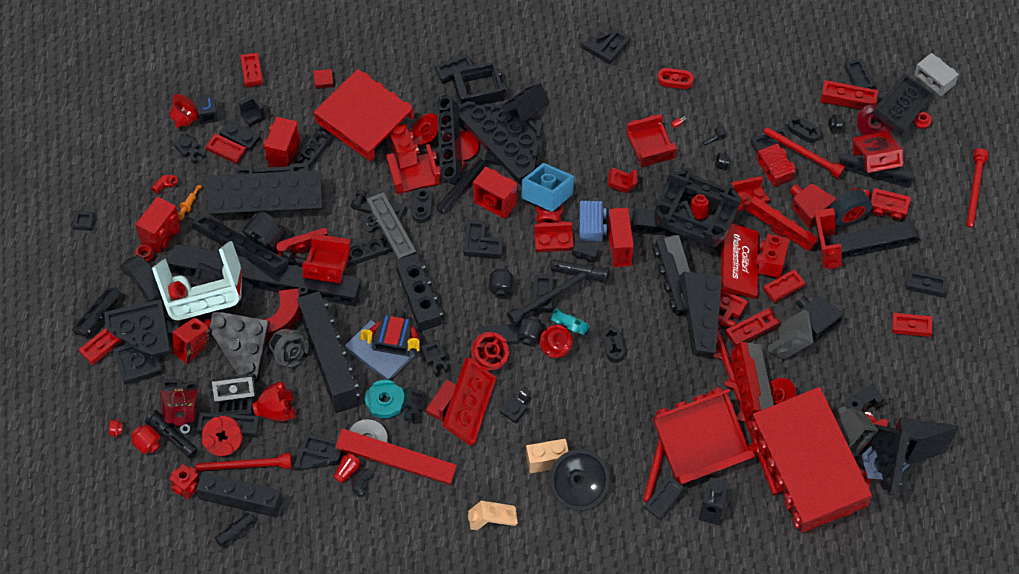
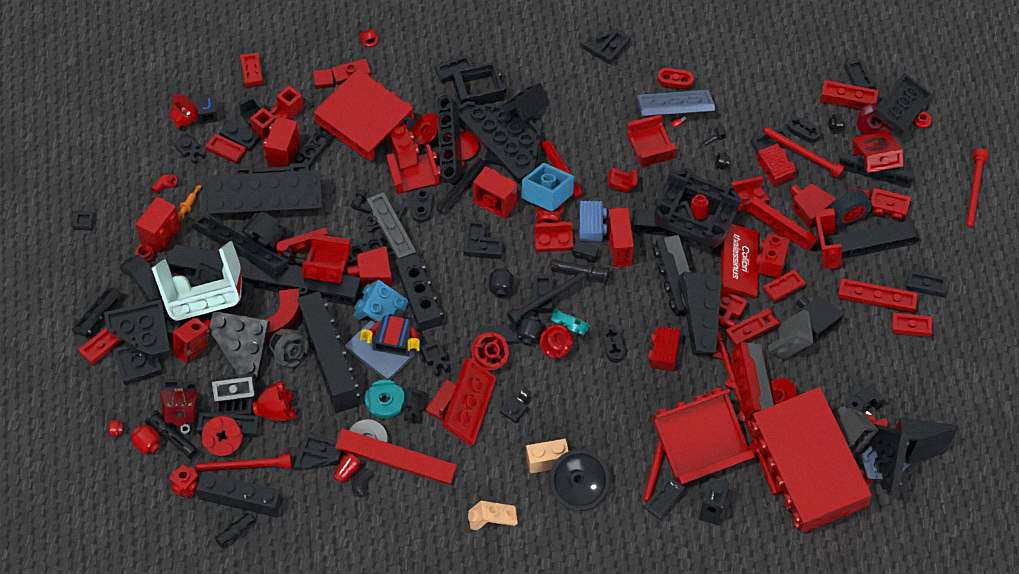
(177, 290): red tile -> none
(287, 106): none -> red arch
(343, 72): none -> red plate
(368, 35): none -> red tile
(372, 267): none -> red torso
(379, 301): none -> dark azure bracket
(558, 163): none -> red axle
(665, 348): none -> red brick
(675, 102): none -> sand blue tile
(877, 295): none -> red plate
(936, 74): light grey brick -> none

